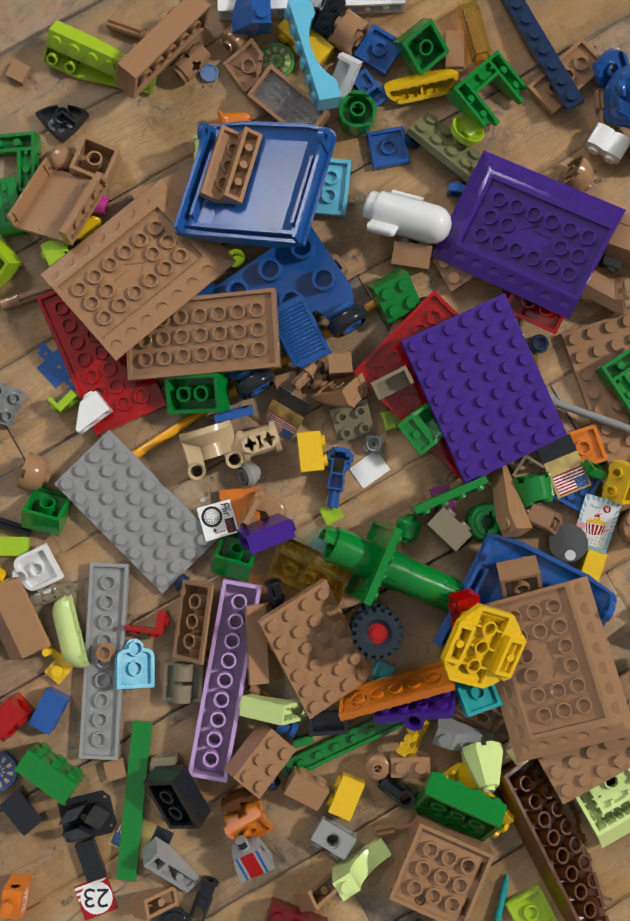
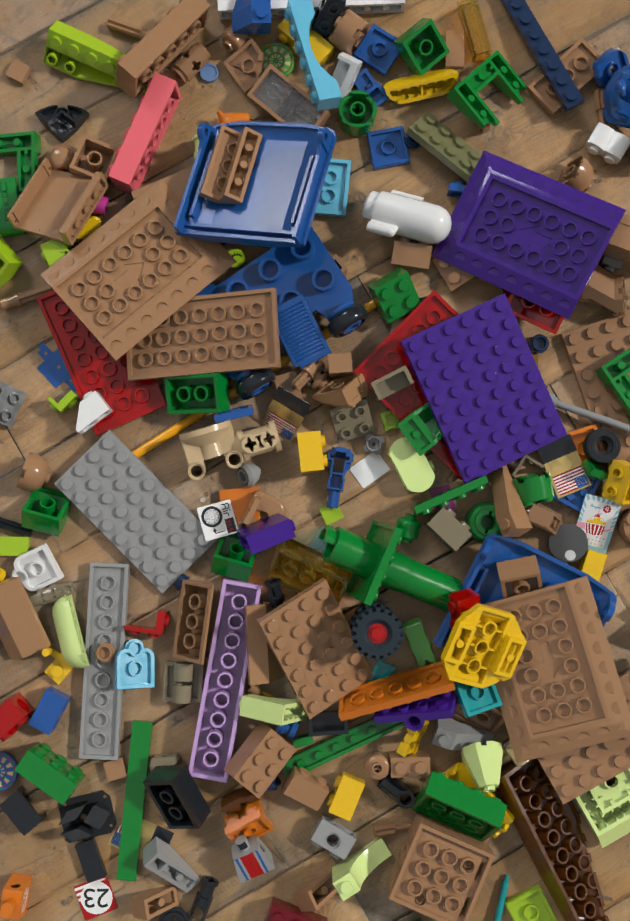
(145, 133): none -> coral brick
(411, 468): none -> yellowish green brick
(418, 641): none -> bright green piece
(466, 131): lime piece -> none
(610, 438): none -> black tyre

